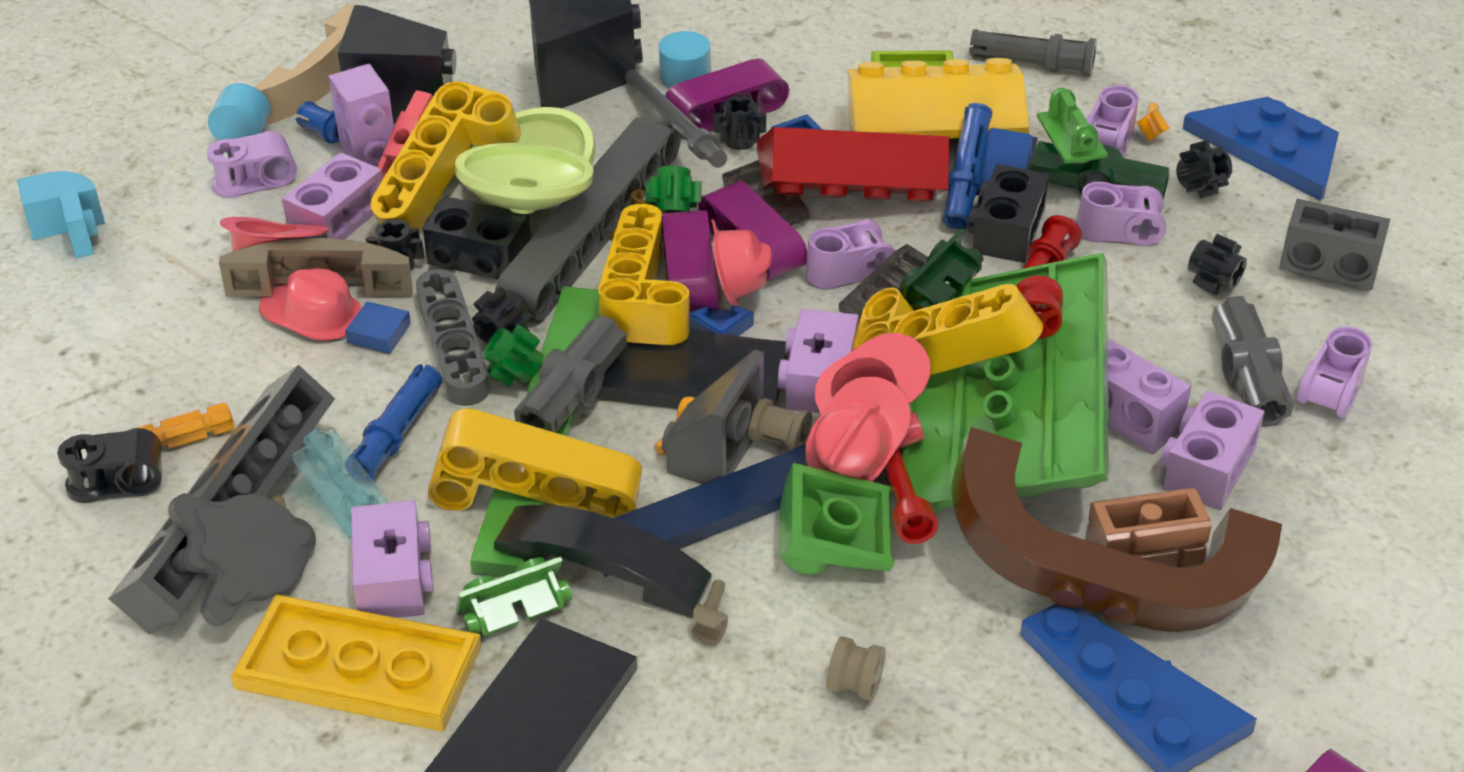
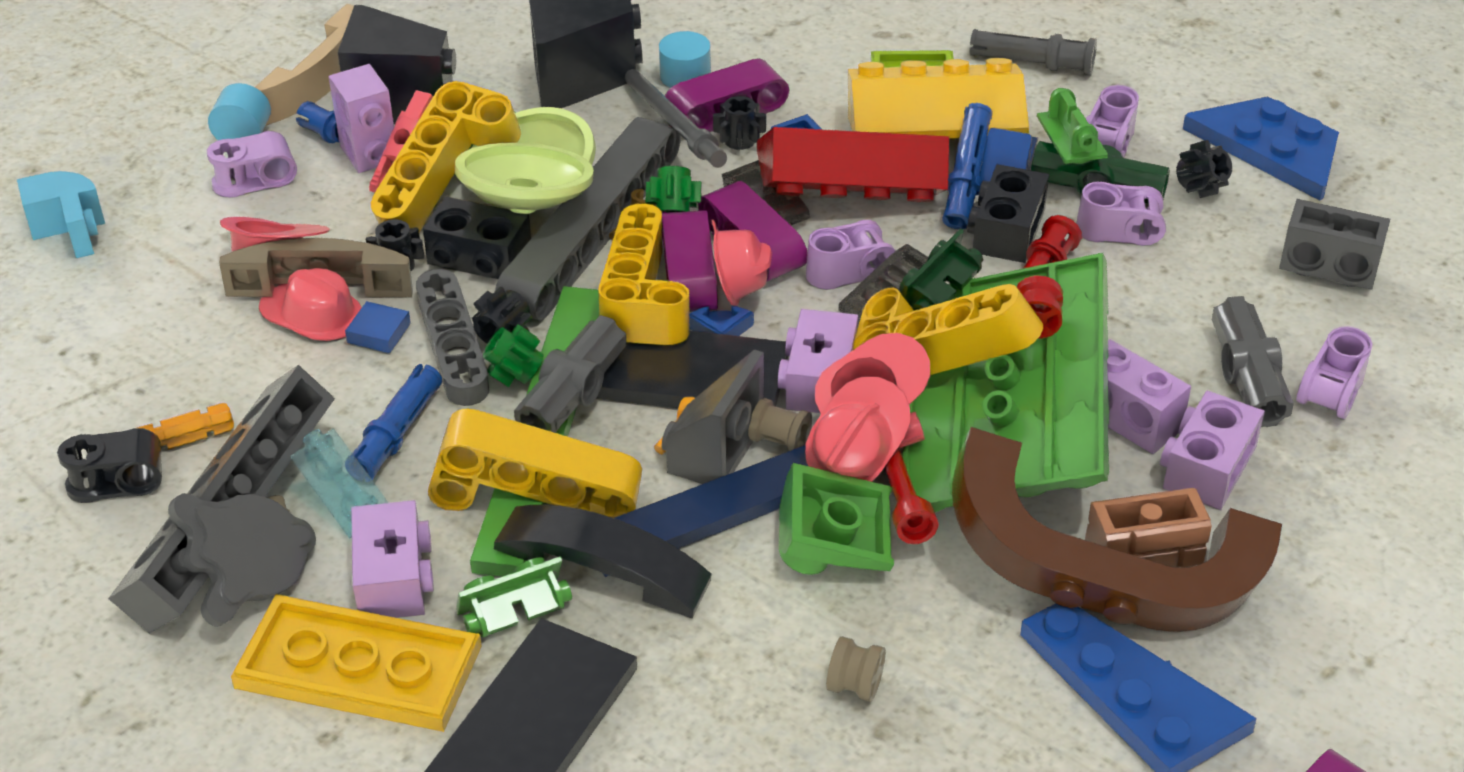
(335, 197): lavender brick -> none
(709, 621): dark tan hand -> none
(1153, 123): light orange hand -> none
(1217, 264): black gear -> none

